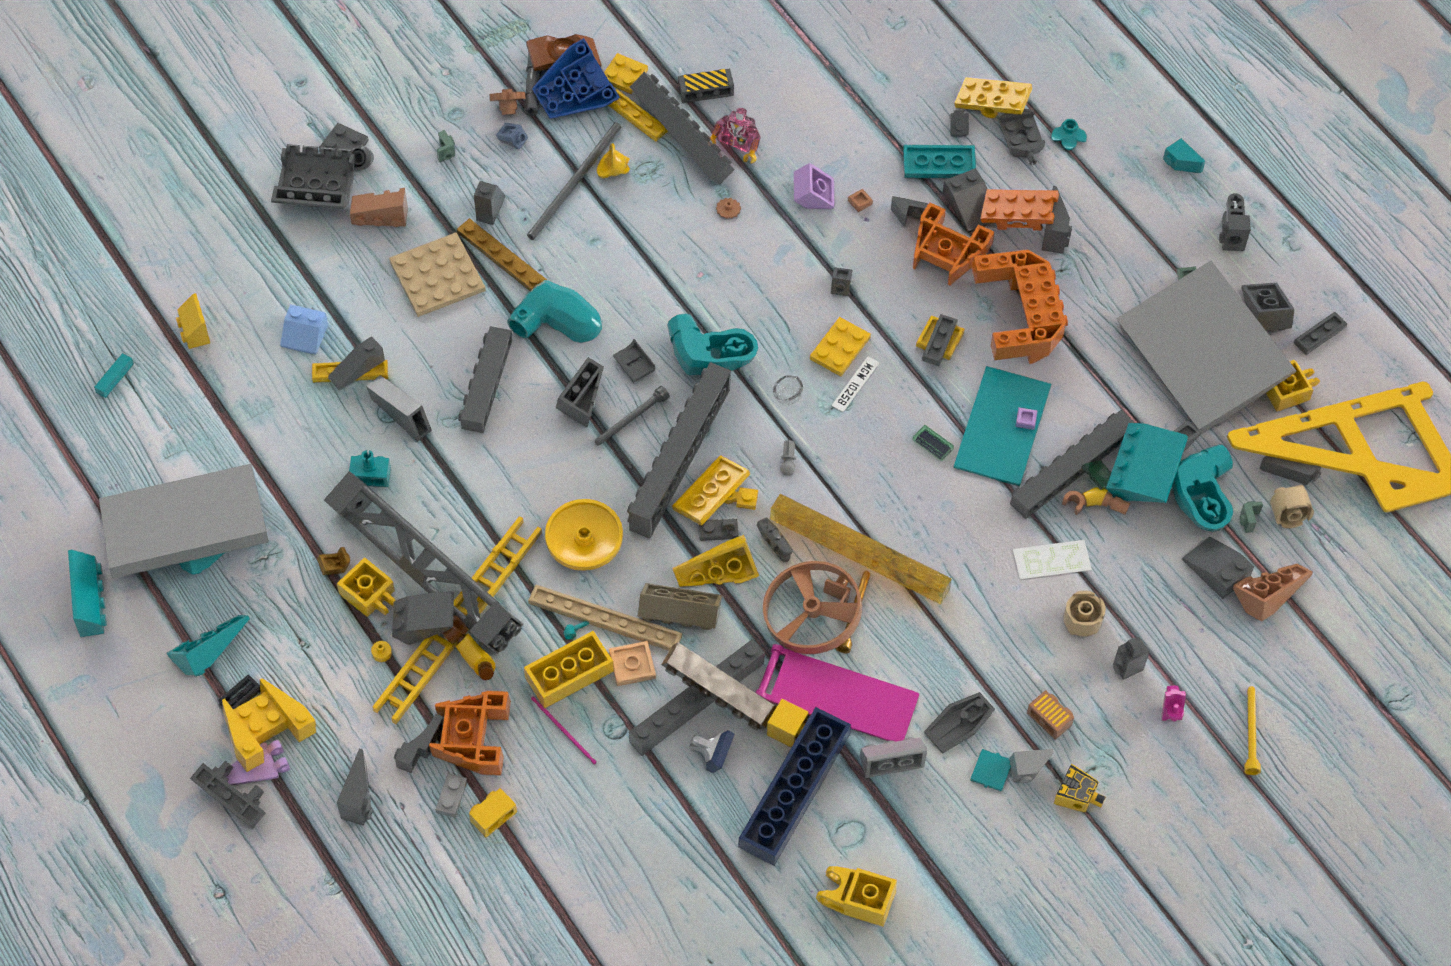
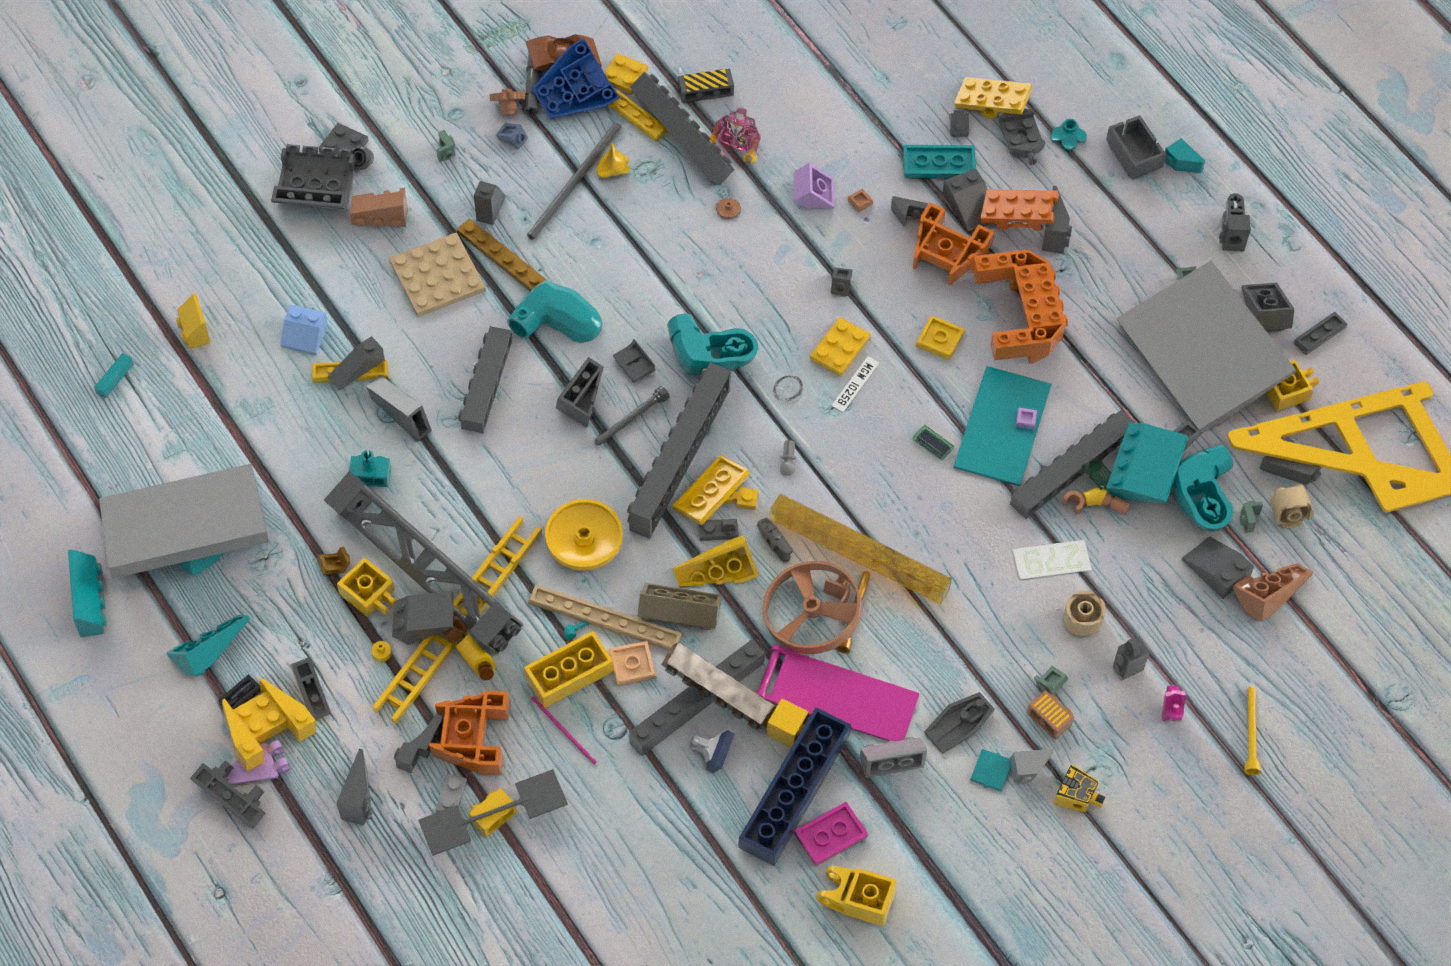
(310, 688): none -> dark grey slope
(449, 830): none -> dark grey hinge
(831, 833): none -> dark pink plate
(939, 340): dark grey tile -> none
(1051, 680): none -> sand green bracket
(1136, 147): none -> dark grey piece

